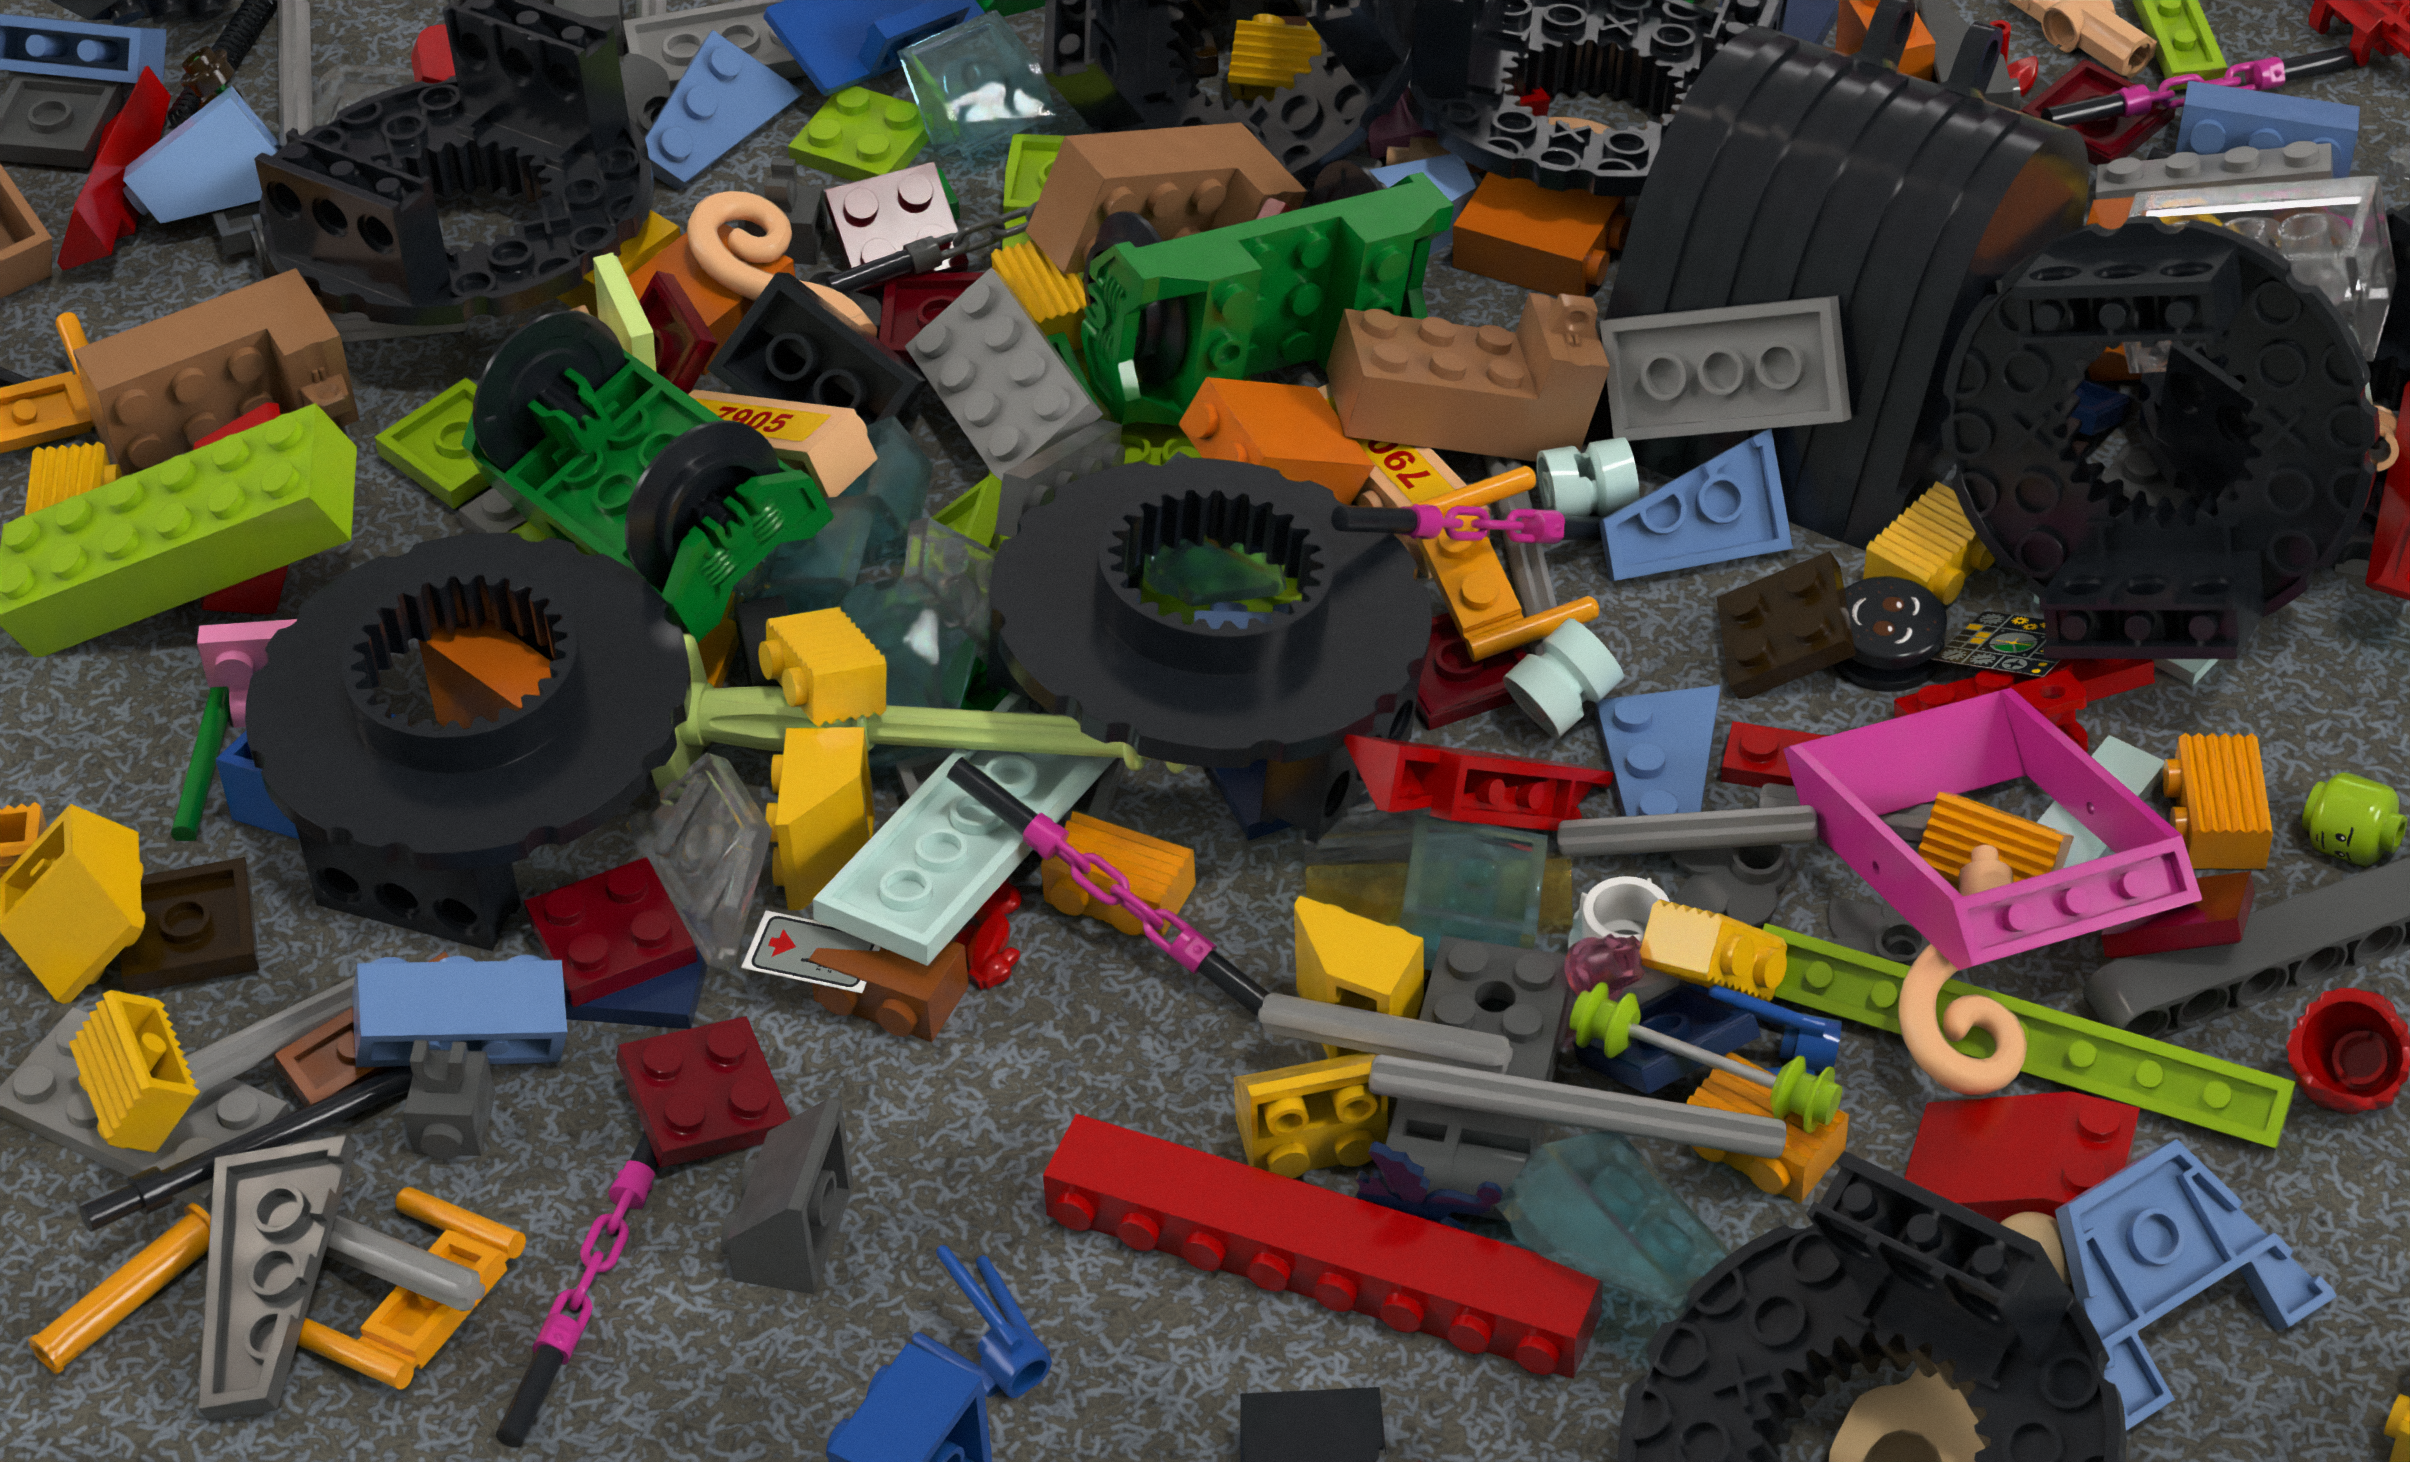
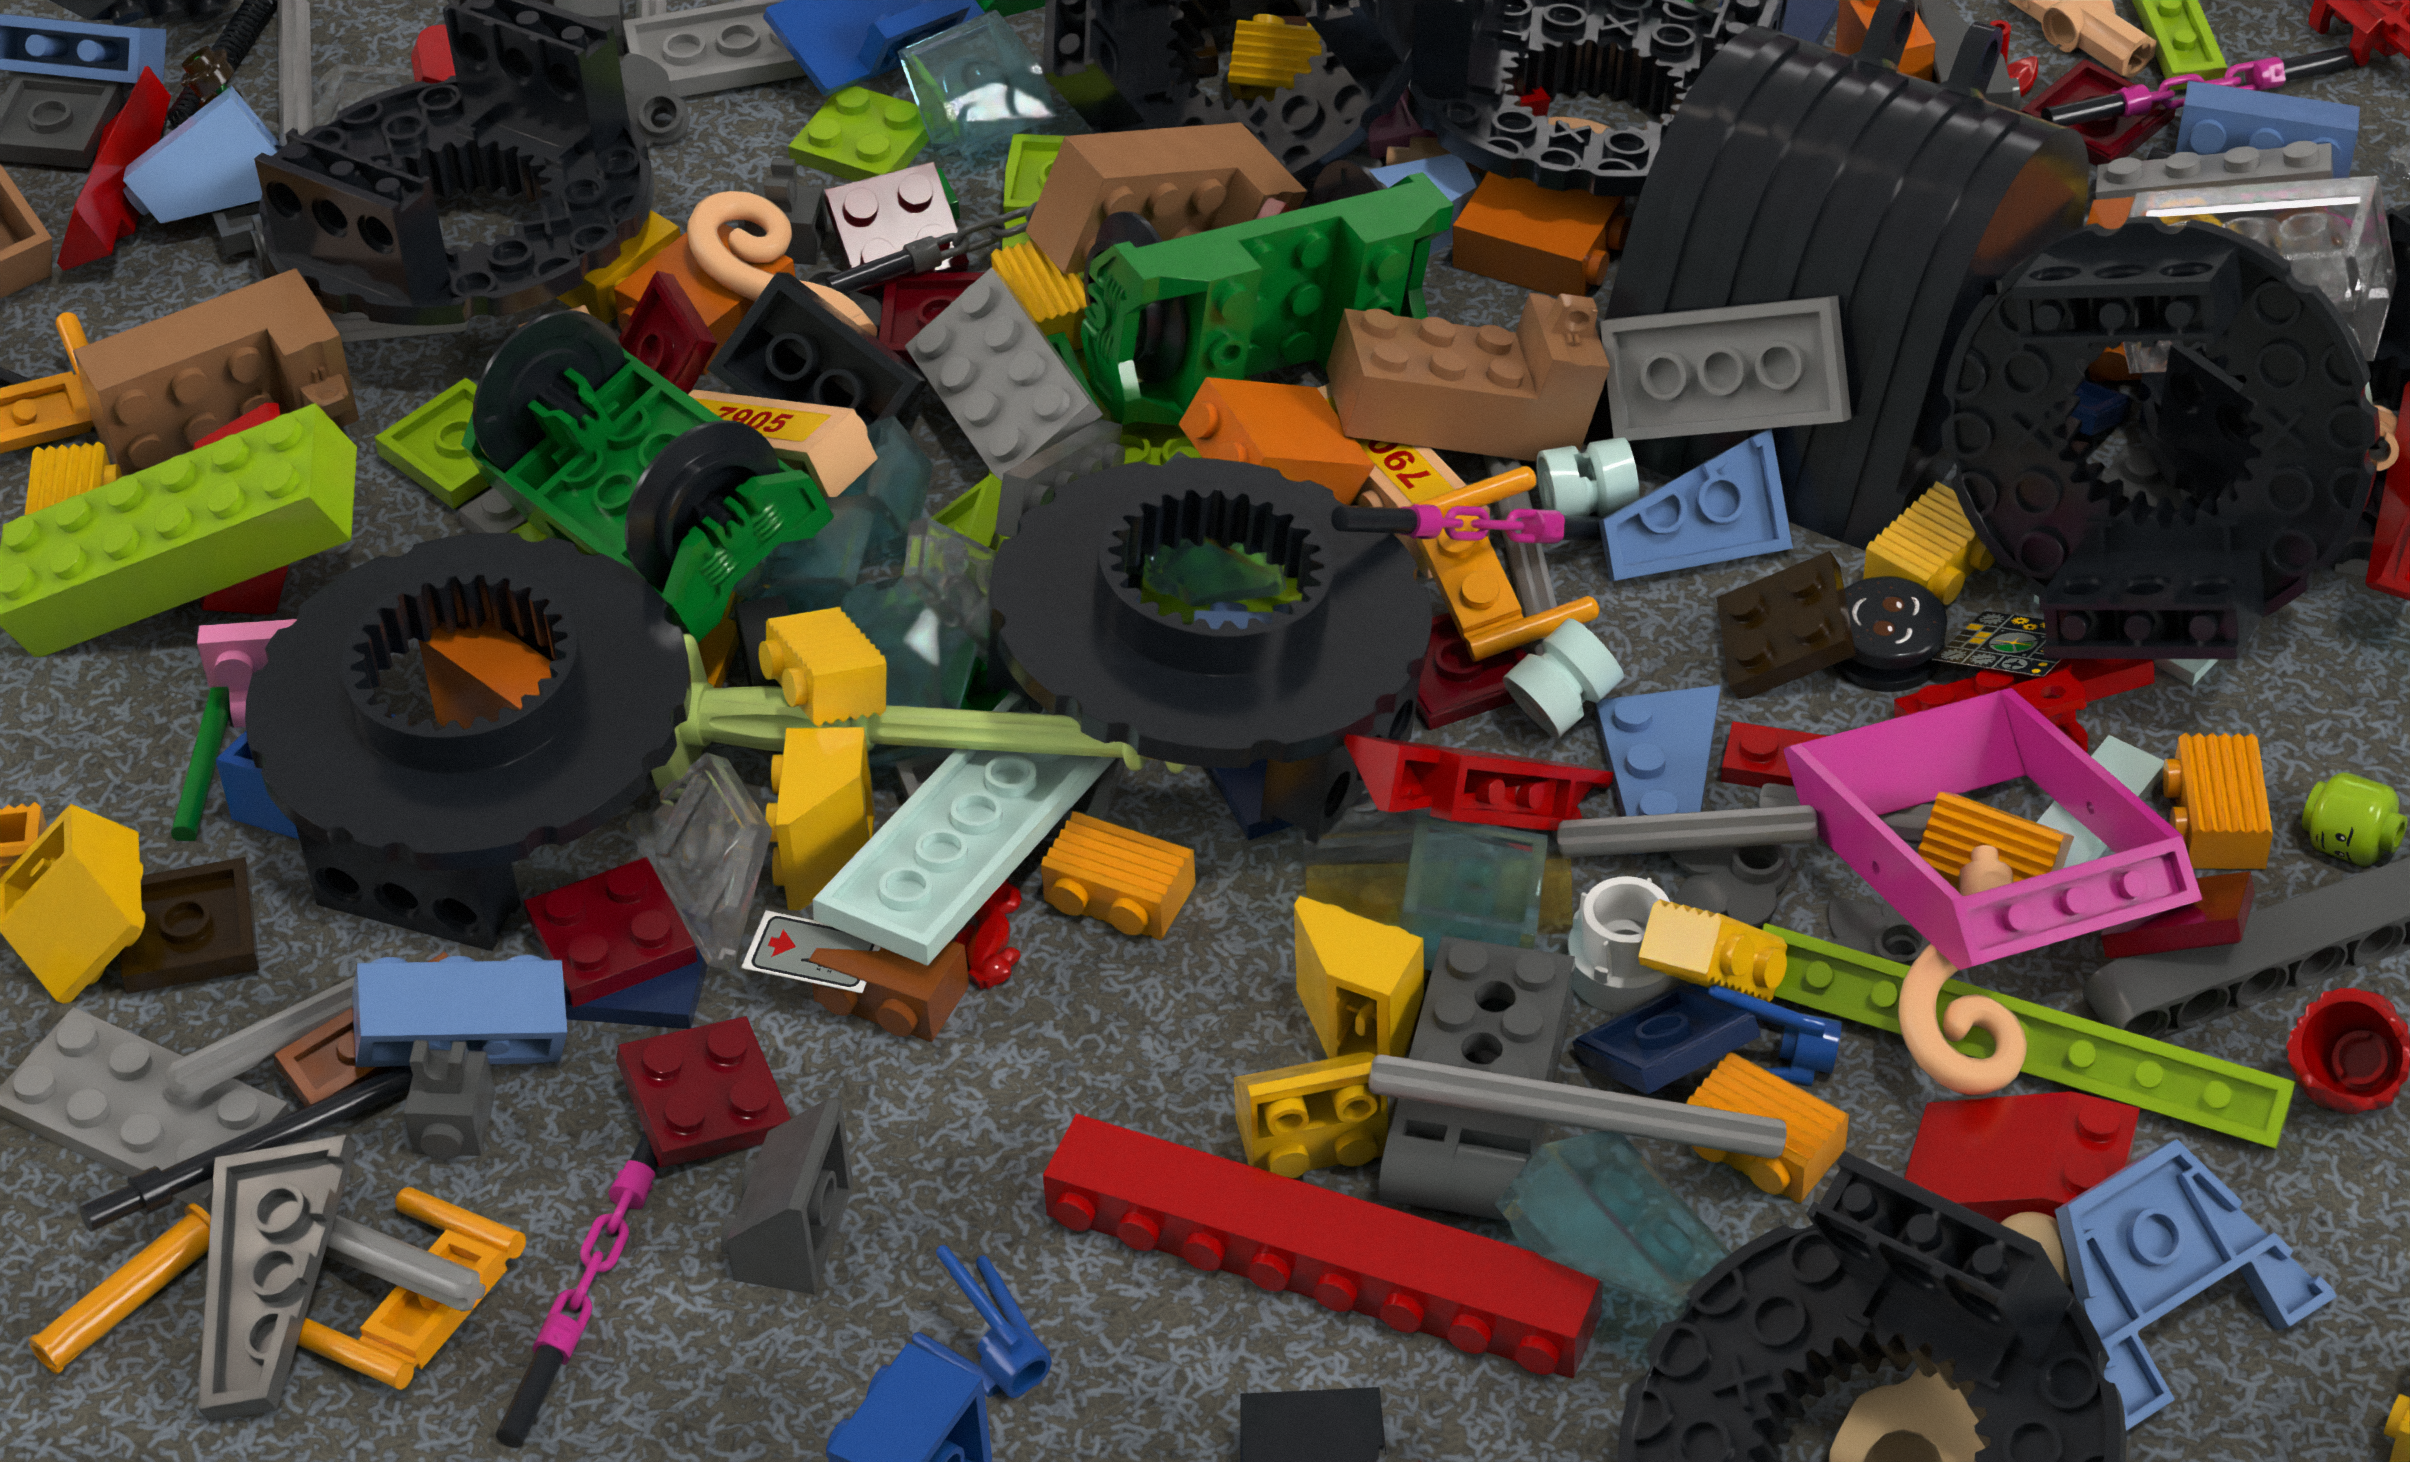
(133, 1071): yellow brick -> none
(621, 309): yellowish green tile -> none
(713, 109): medium blue wing -> none
(1049, 839): piece -> none
(1384, 1033): light grey axle -> none
(1406, 1189): dark blue piece -> none
(1604, 960): clear pink hose -> none
(1792, 1088): lime axle -> none

